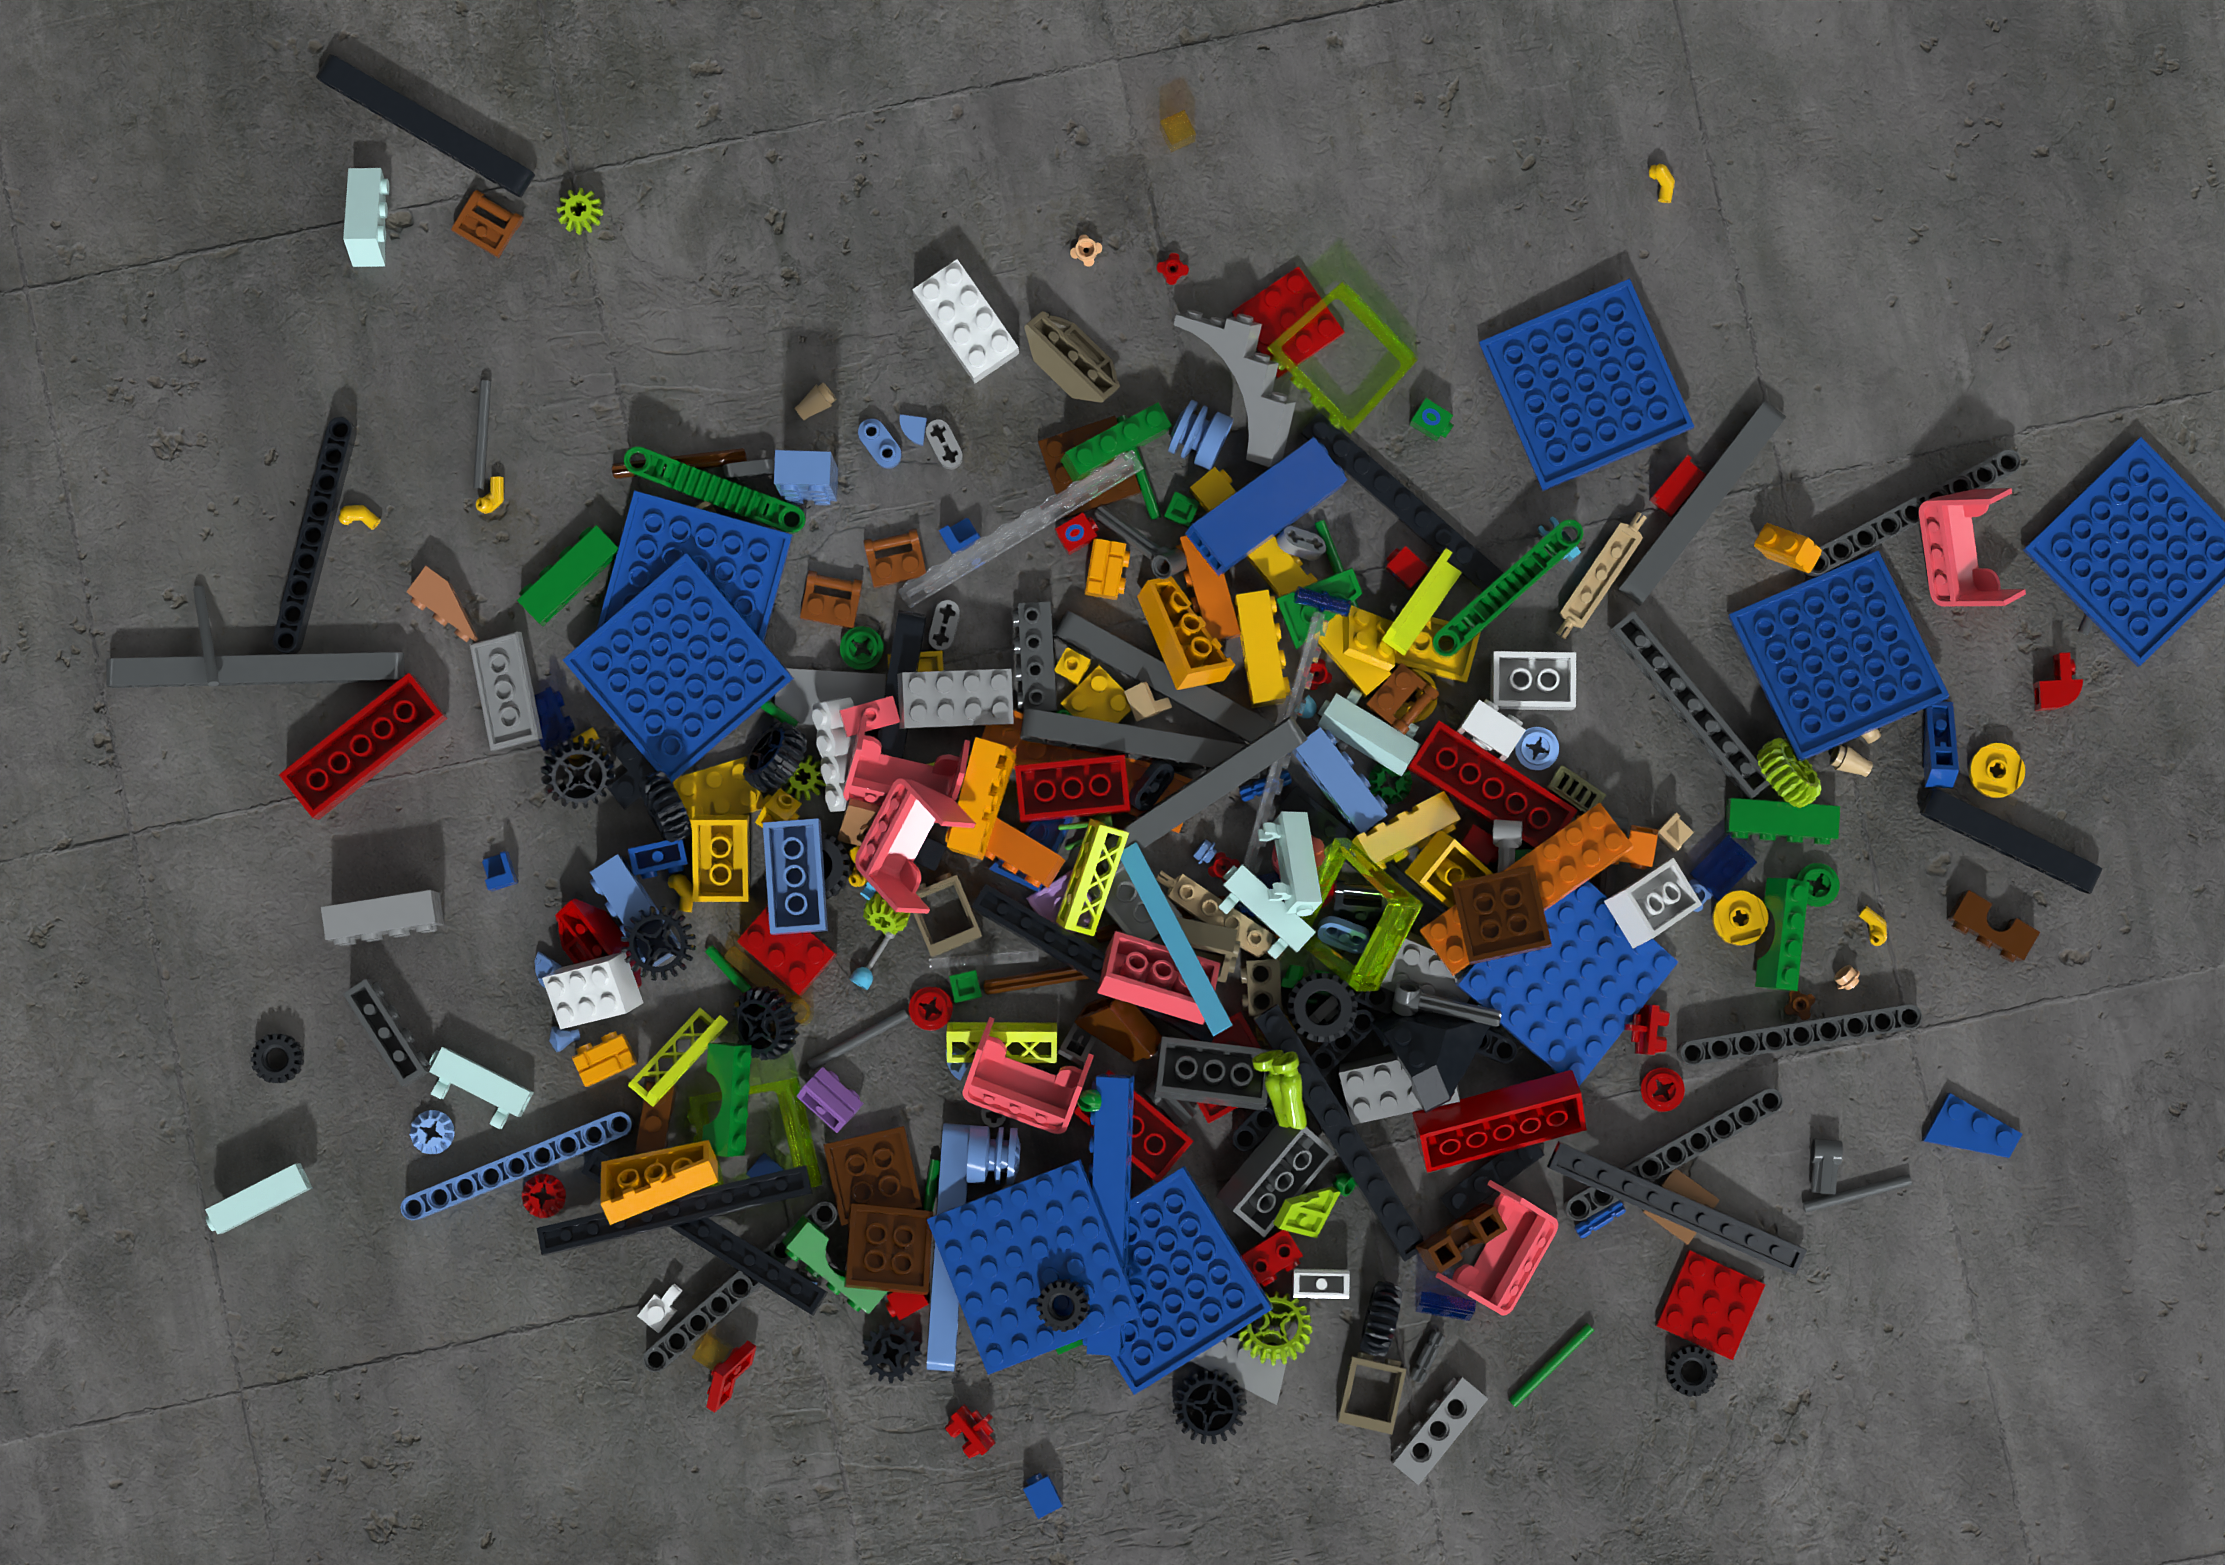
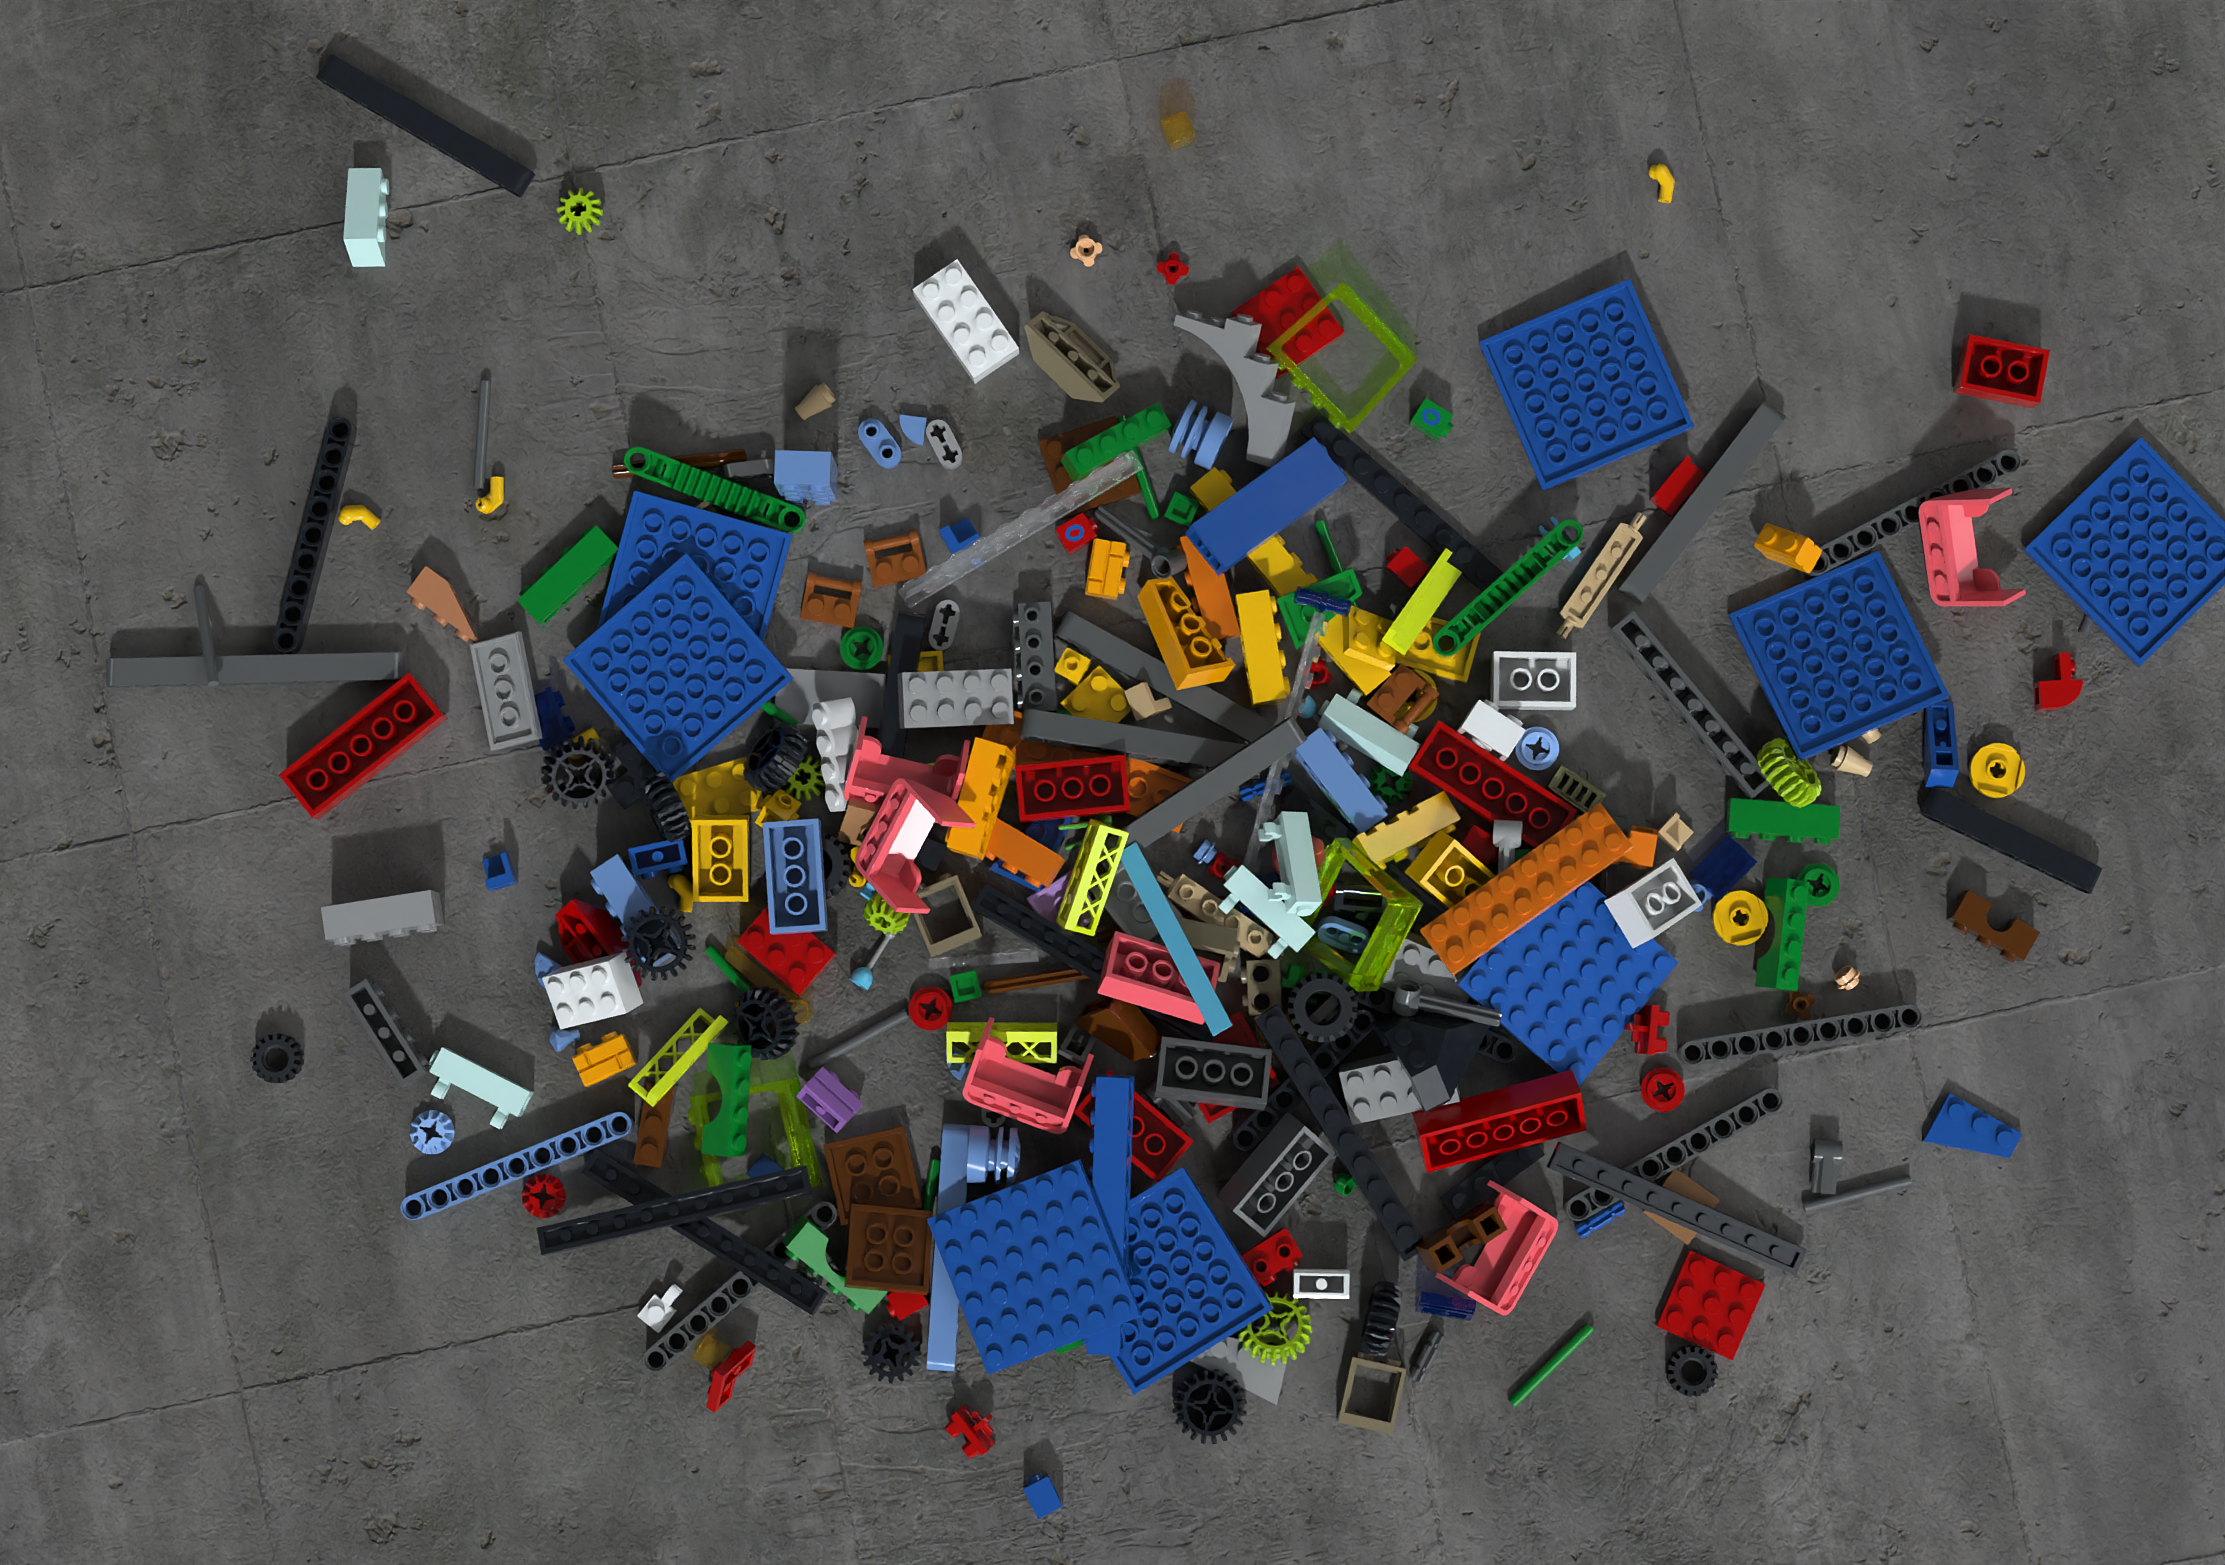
(257, 1199): light aqua brick -> none
(482, 231): dark orange plate -> none
(655, 1178): light orange wedge -> none
(879, 714): coral plate -> none
(1051, 1317): black tyre -> none
(1089, 1100): green hinge -> none
(1151, 785): black plate -> none
(1283, 1086): lime piece -> none
(1301, 543): light grey beam -> none
(1307, 1212): lime wing -> none
(1418, 1467): light grey brick -> none
(1501, 914): reddish brown plate -> none
(1877, 926): yellow arm -> none
(2001, 371): none -> red brick

